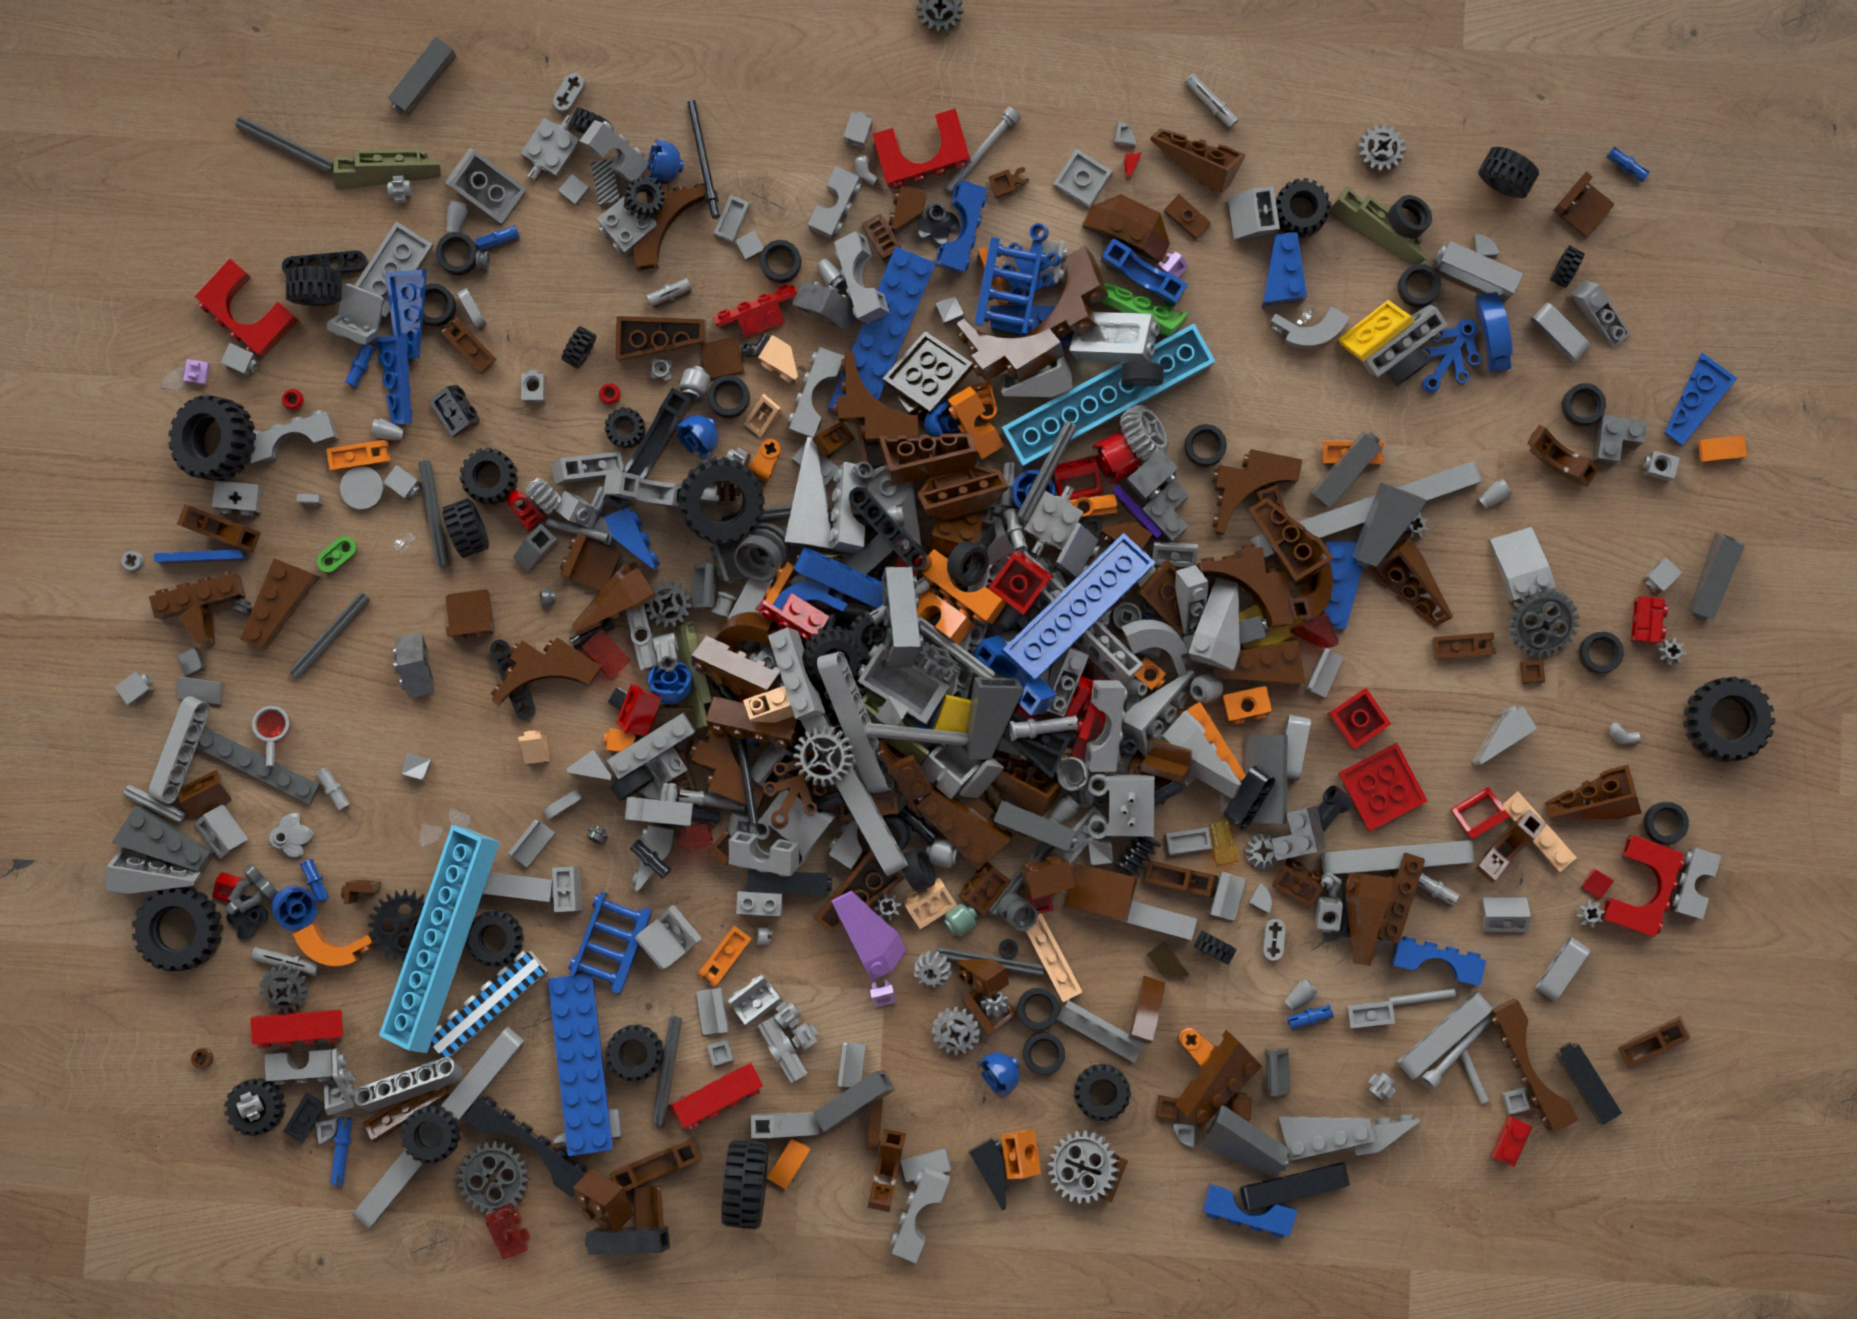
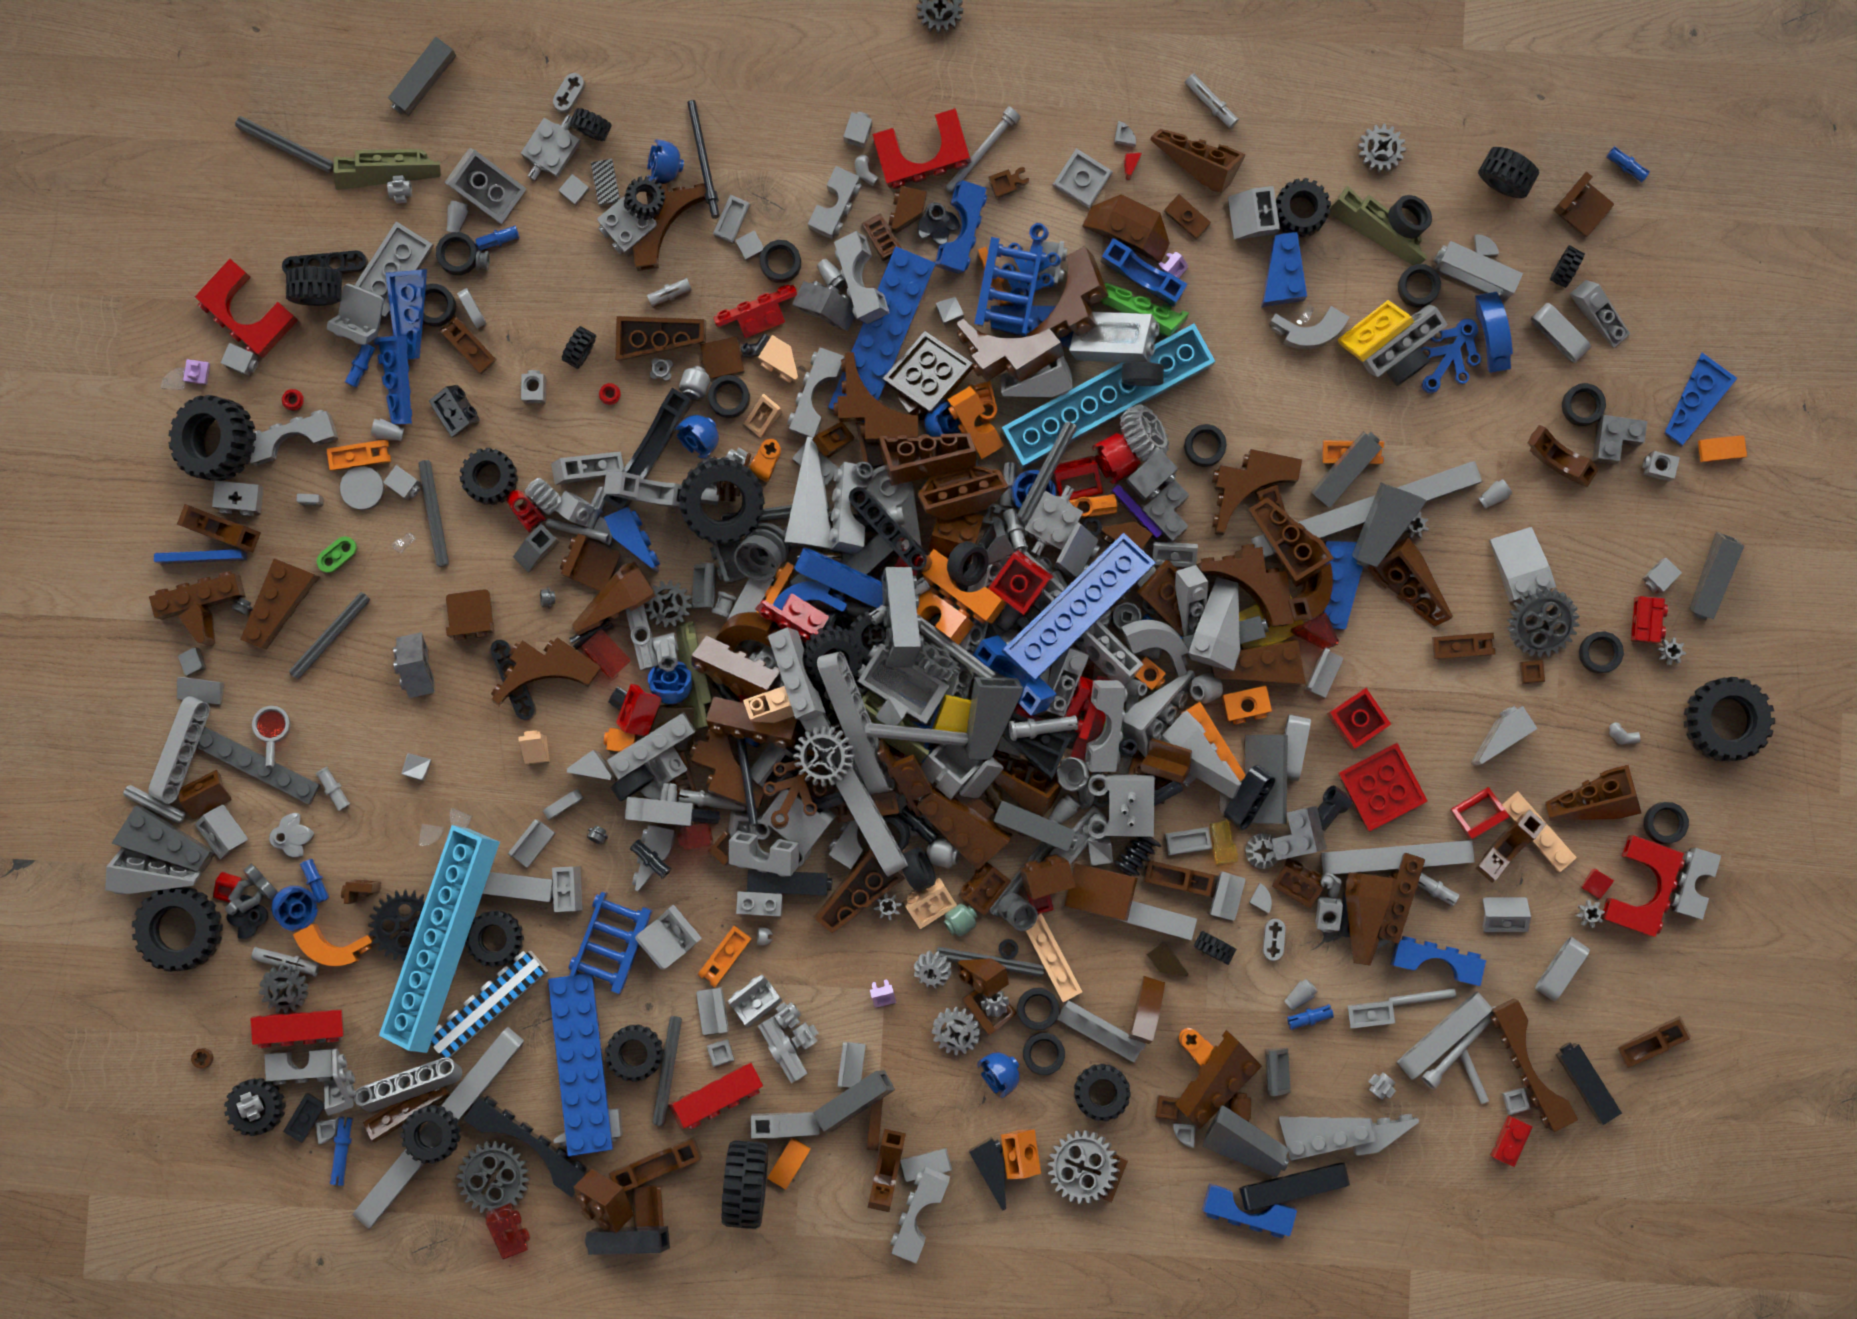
(135, 688): light grey brick -> none
(139, 561): light grey bush -> none
(465, 528): black tyre -> none
(625, 414): black tyre -> none
(628, 161): light grey arch -> none
(872, 937): medium lavender wedge -> none

